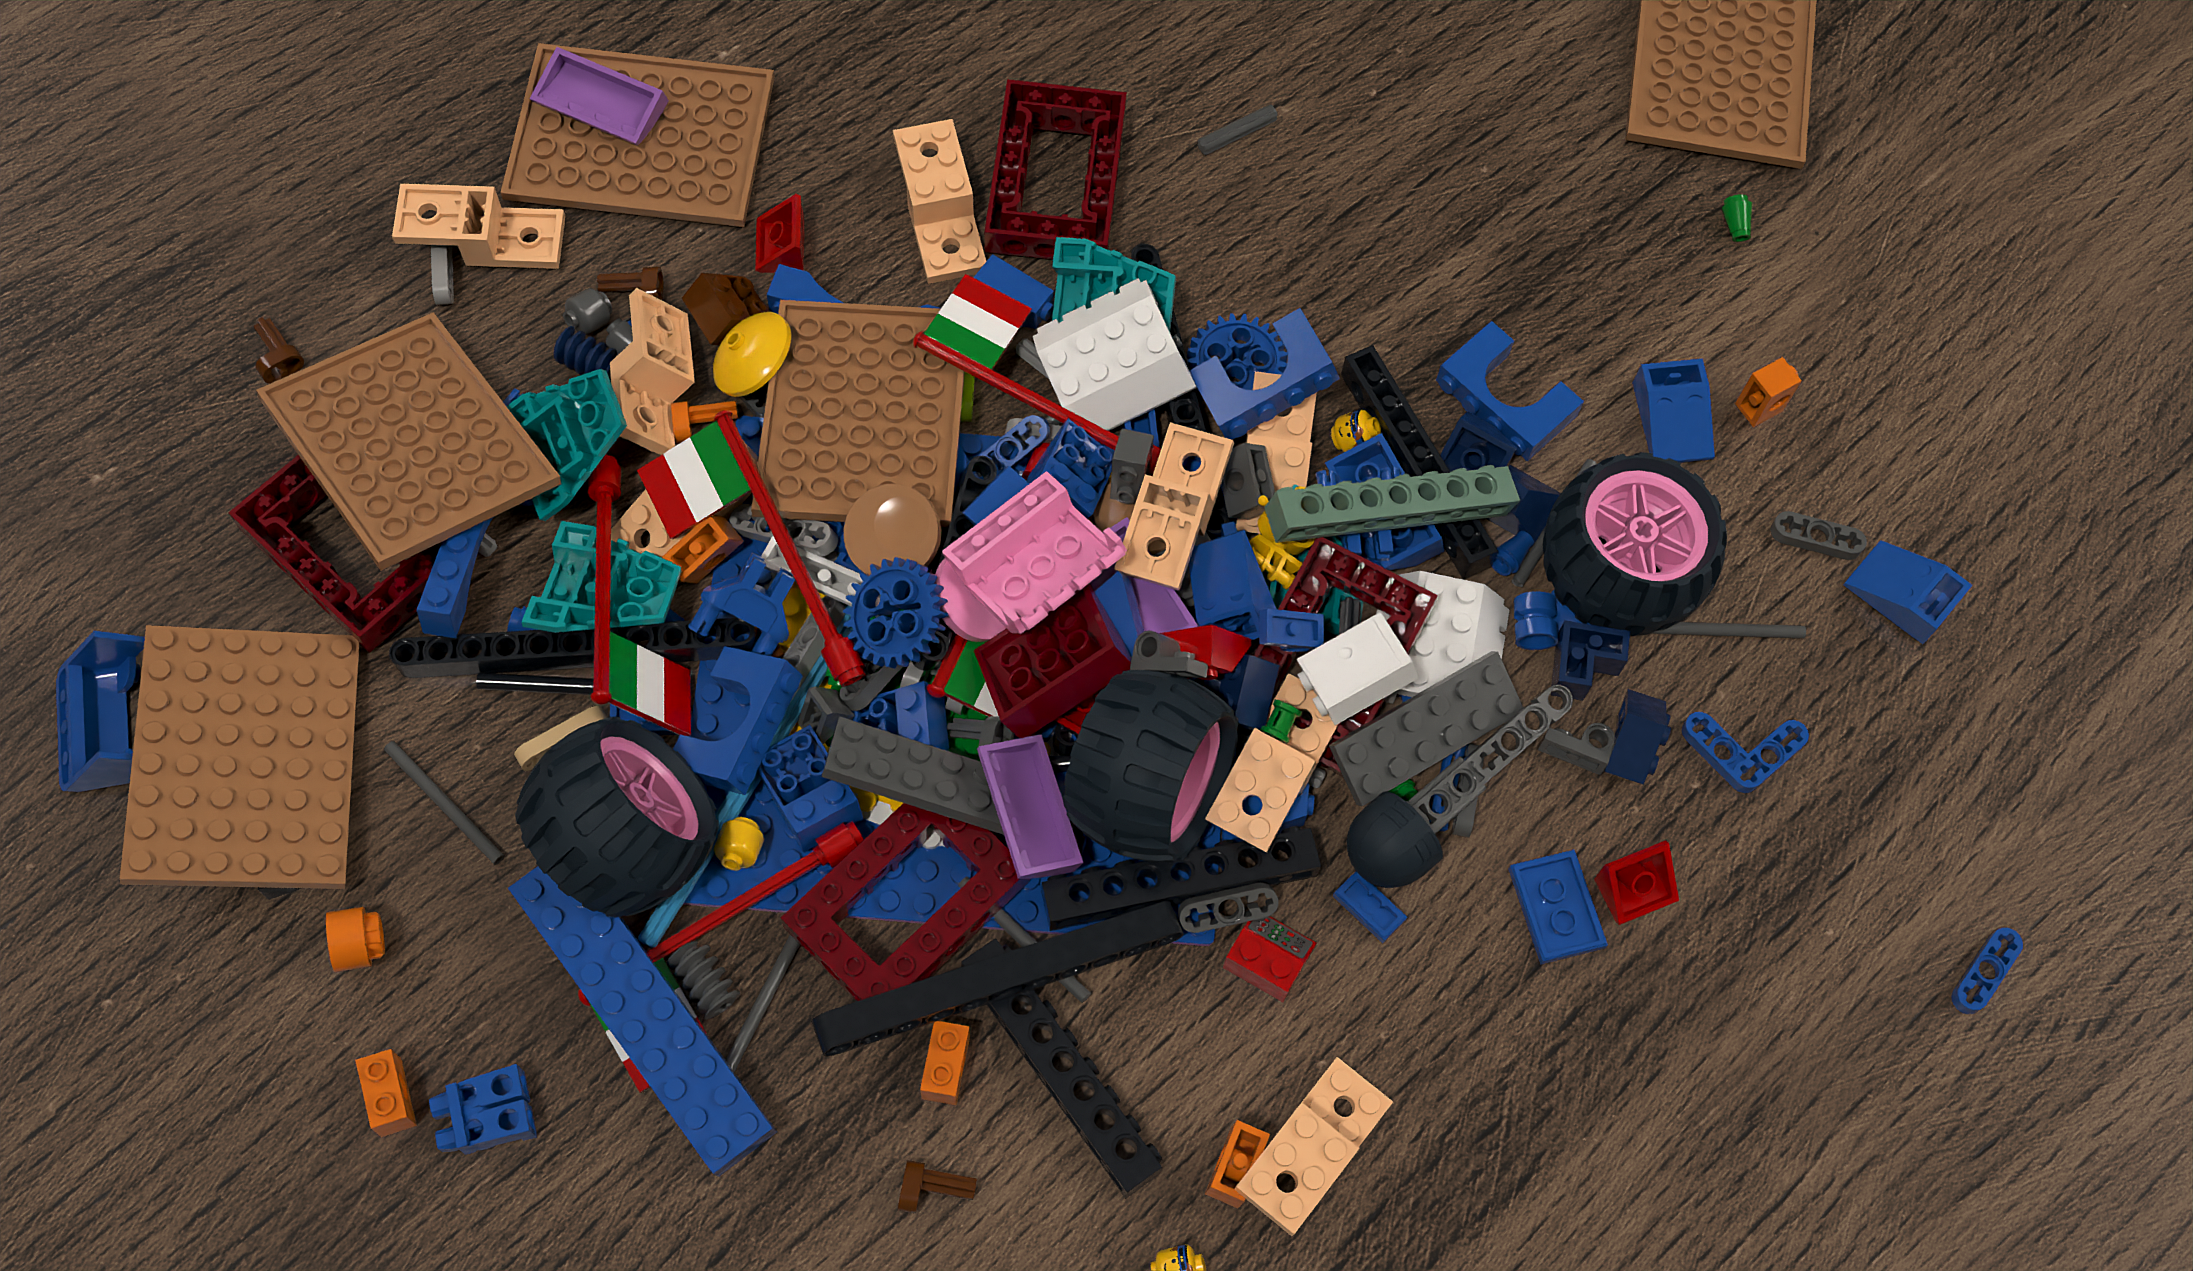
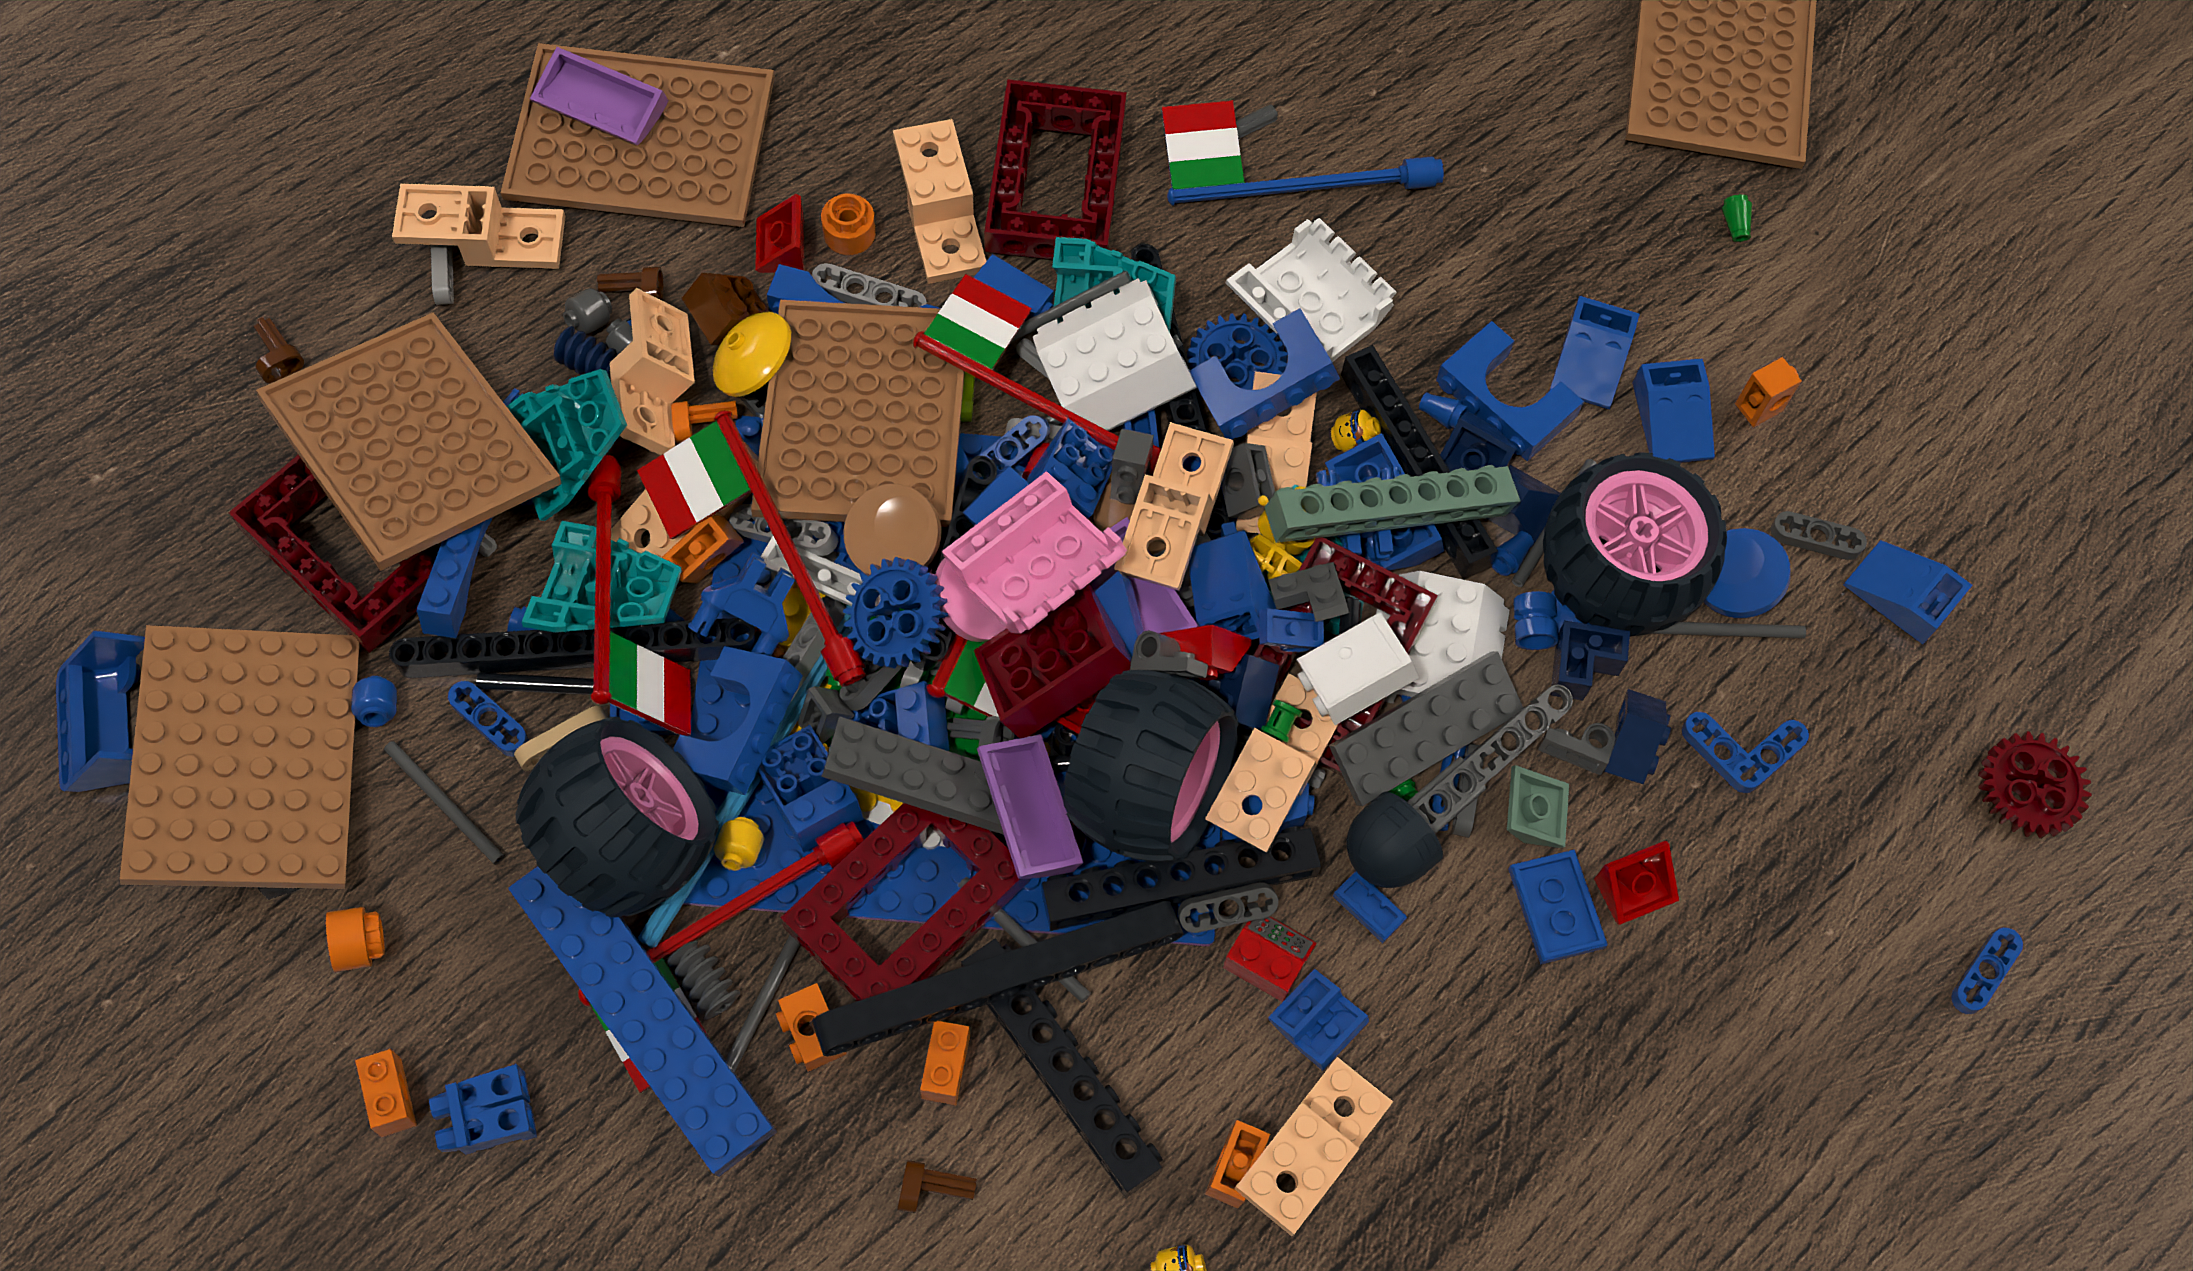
(374, 701): none -> blue head
(485, 704): none -> blue beam
(796, 1011): none -> orange brick
(848, 224): none -> orange piece
(871, 285): none -> light grey beam
(1073, 303): none -> dark grey piece
(1208, 163): none -> flag
(1317, 585): none -> dark grey plate
(1318, 1019): none -> blue slope
(1321, 282): none -> white slope
(1443, 409): none -> blue cone
(1537, 808): none -> sand green slope
(1595, 350): none -> blue slope
(1752, 575): none -> blue piece
(2034, 785): none -> dark red gear

